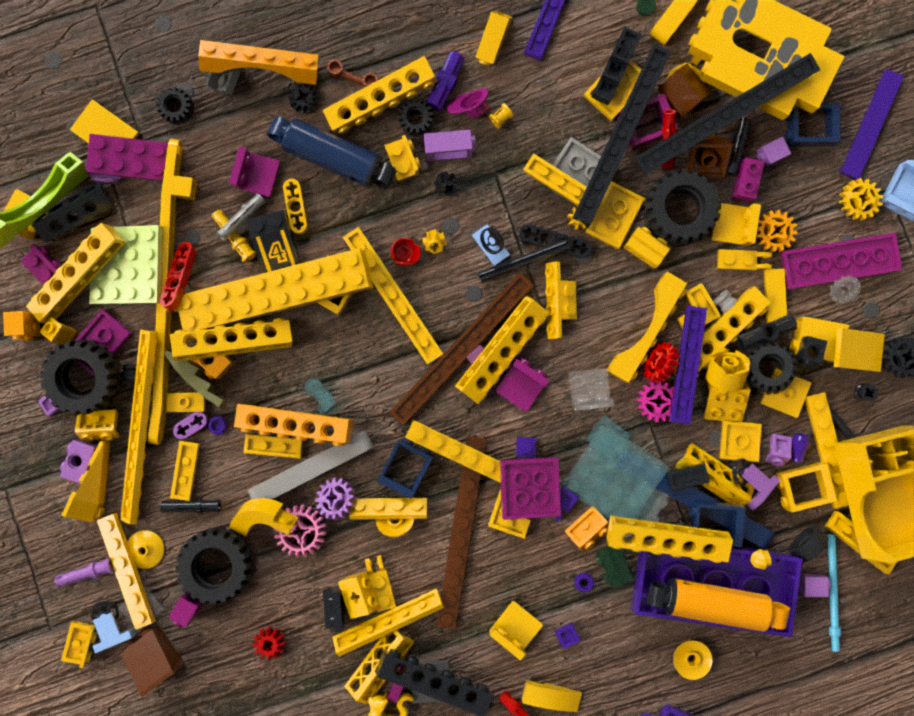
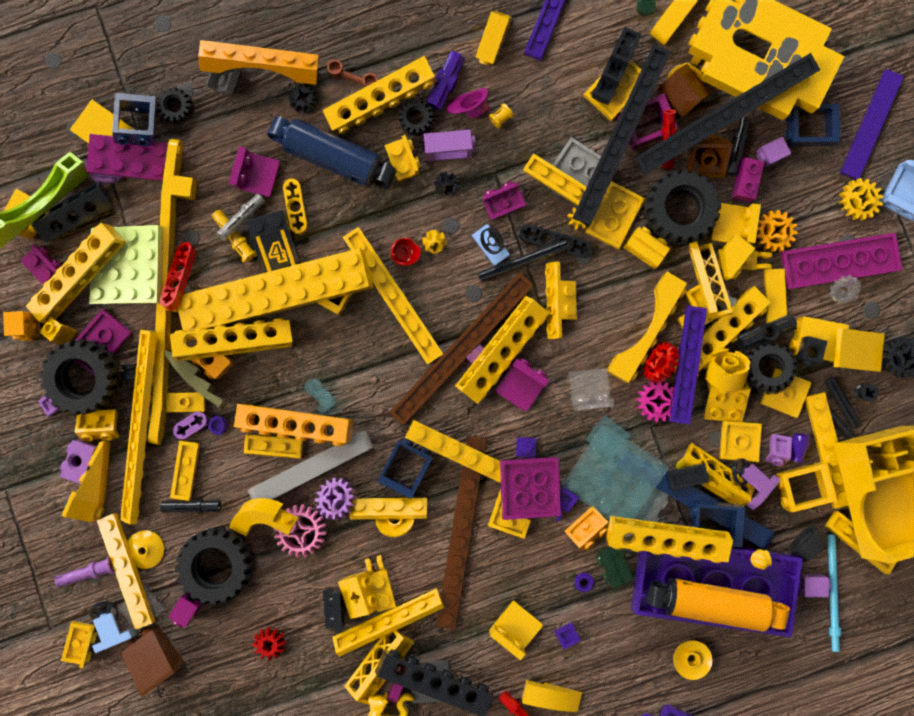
(139, 104): none -> dark blue window
(503, 201): none -> magenta bracket
(703, 280): none -> yellow fence
(734, 255): none -> yellow slope
(843, 403): none -> black axle

